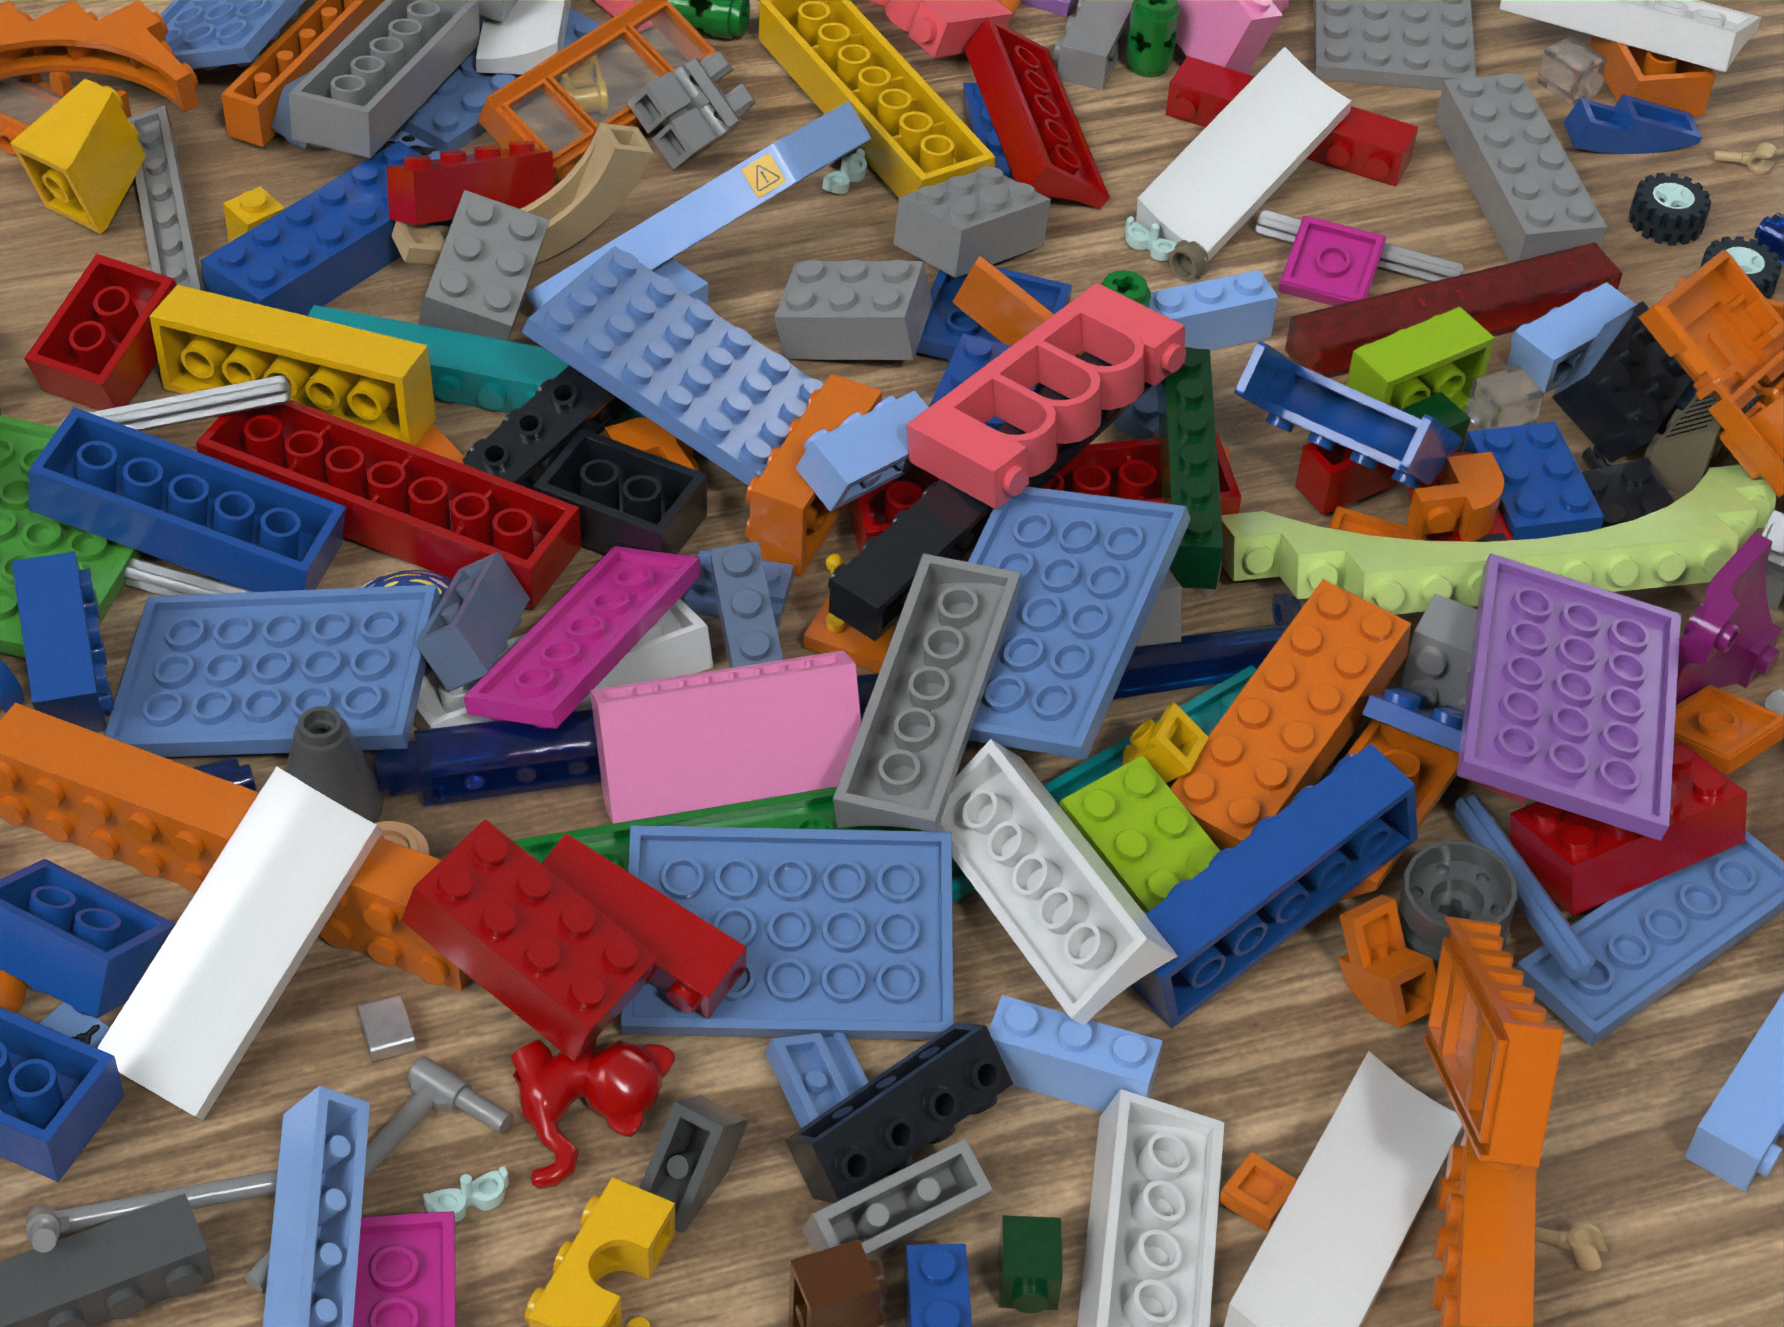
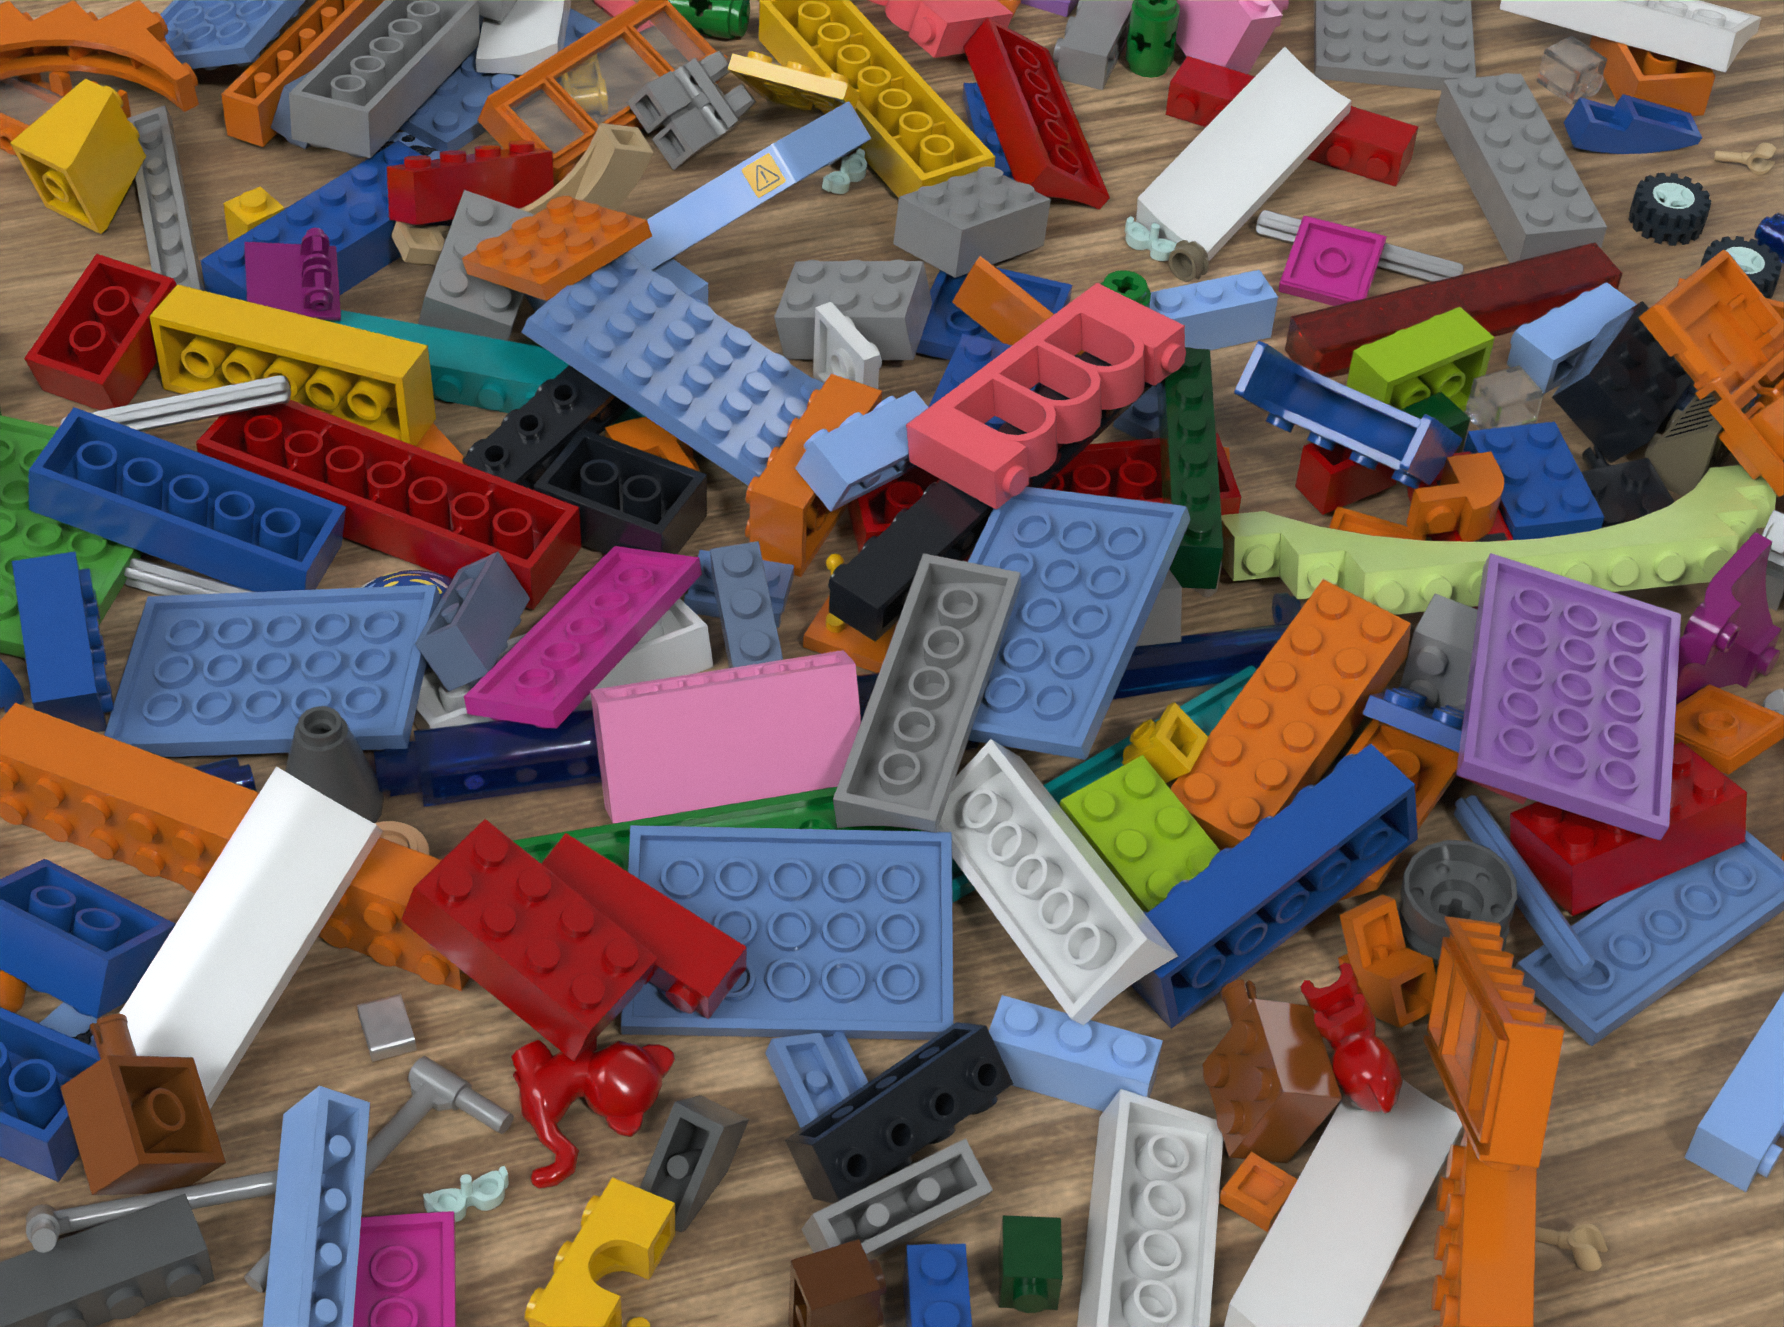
(140, 1117): none -> dark orange brick
(295, 276): none -> magenta hinge
(556, 247): none -> orange plate
(793, 83): none -> yellow plate
(843, 349): none -> white plate
(1269, 1076): none -> dark orange brick
(1361, 1060): none -> red animal

